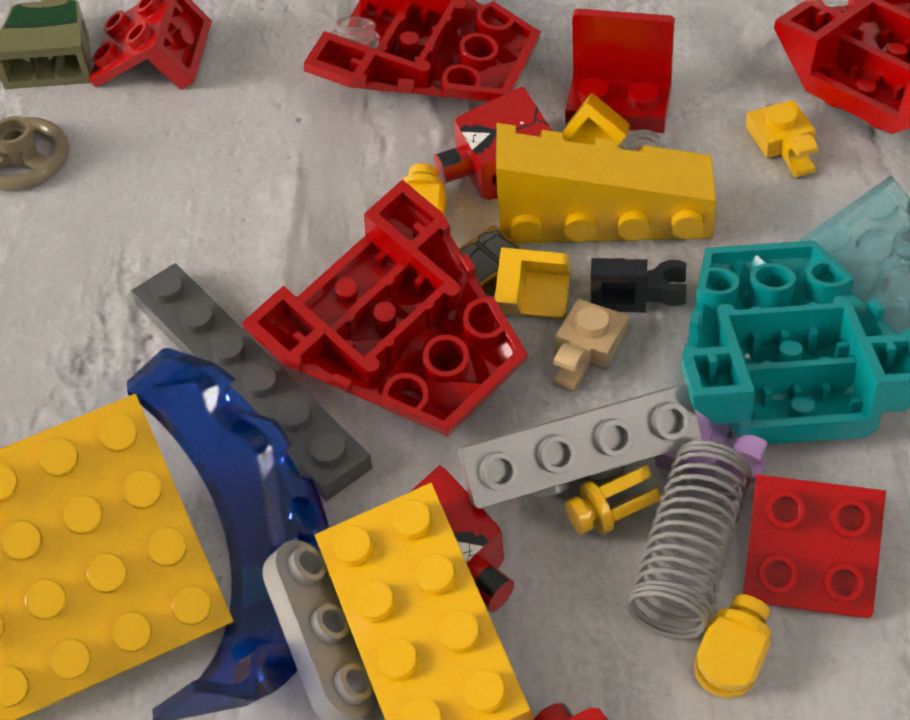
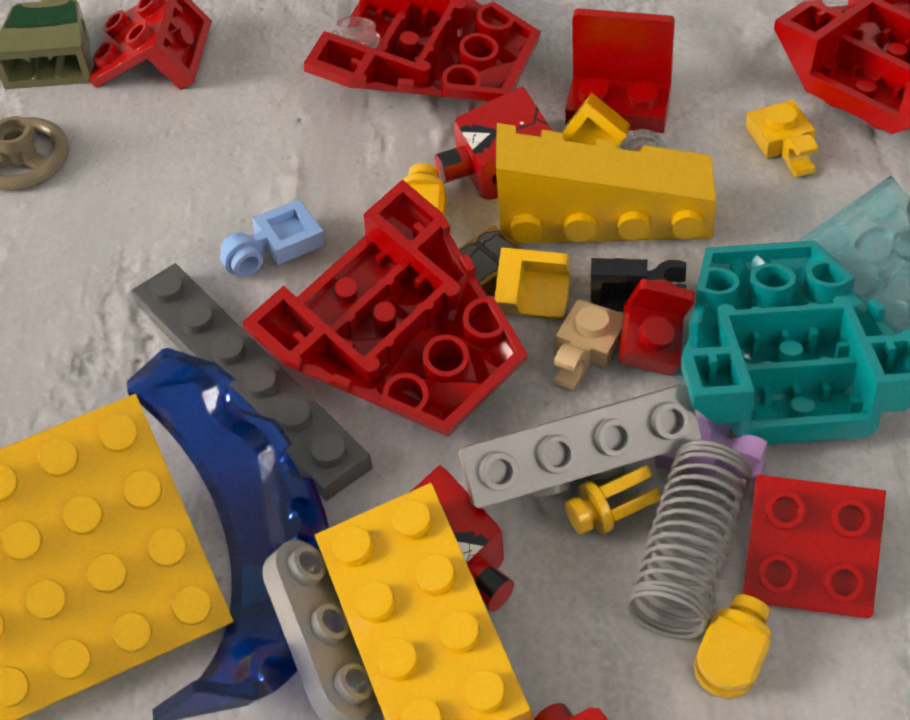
(281, 232): none -> light blue plate
(654, 326): none -> red bracket

